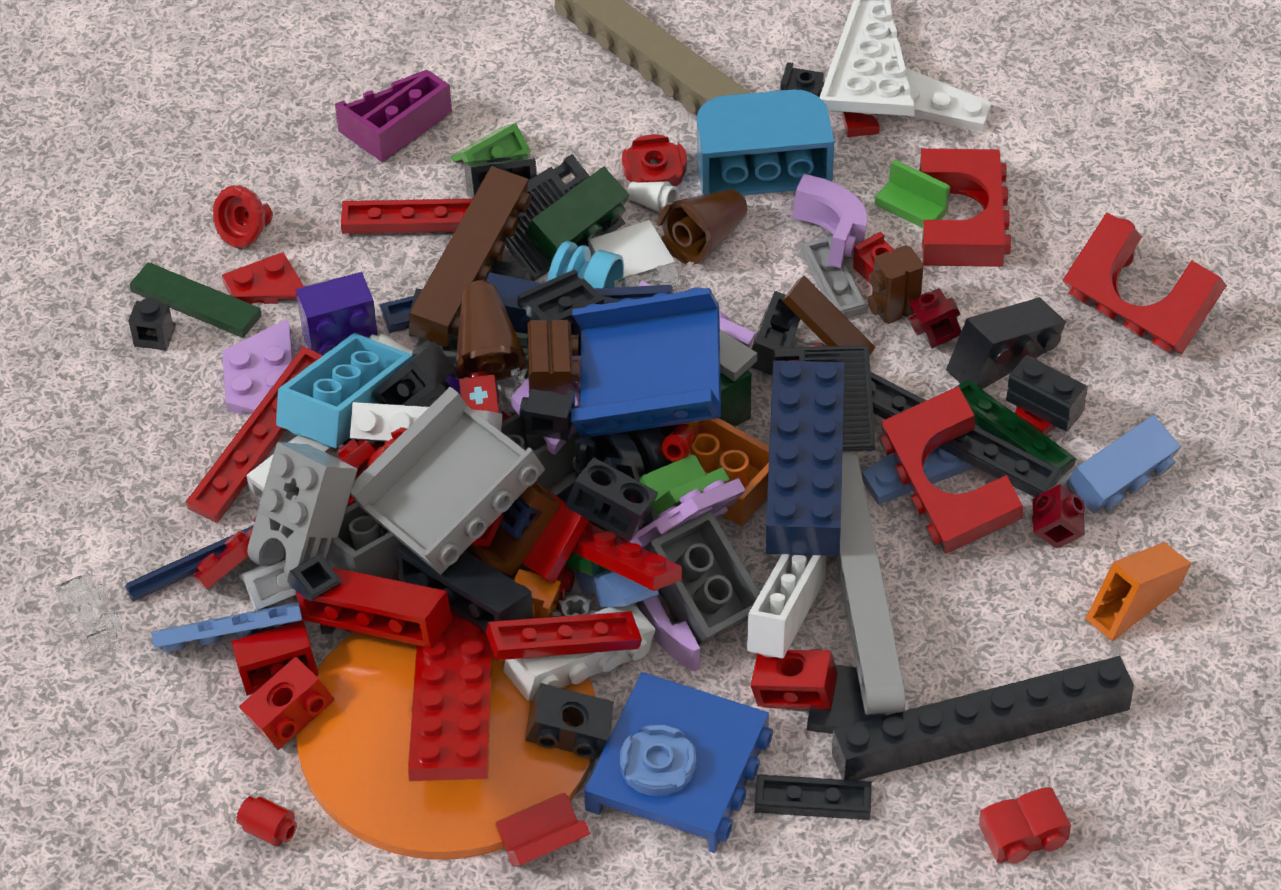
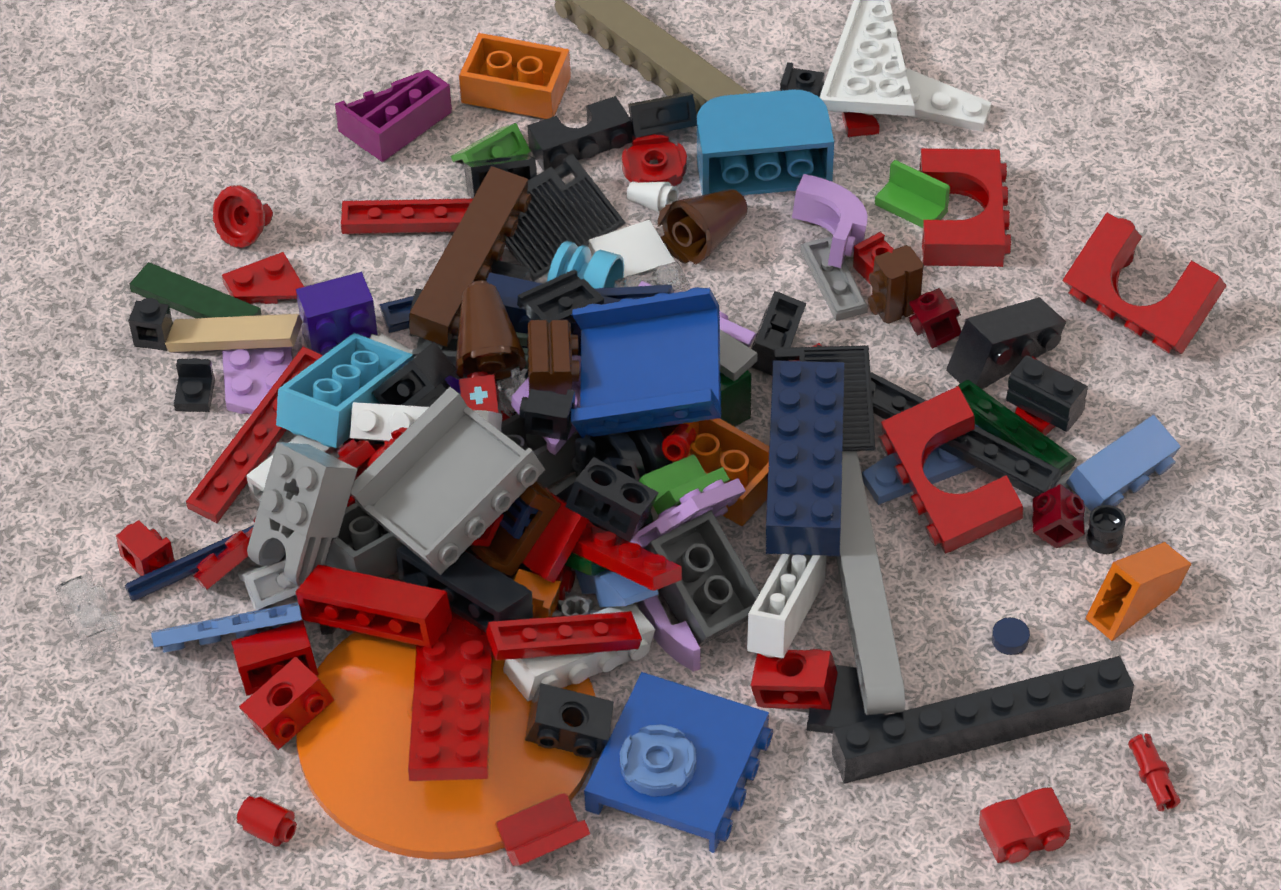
(144, 548): none -> red brick
(194, 385): none -> black bracket
(234, 333): none -> tan tile
(313, 578): black slope -> none
(515, 76): none -> orange brick
(578, 213): dark green brick -> none
(606, 129): none -> black arch
(663, 114): none -> black panel
(813, 797): black tile -> none
(823, 316): reddish brown tile -> none
(1010, 636): none -> dark blue tile
(1105, 529): none -> black wheel
(1154, 772): none -> red pin

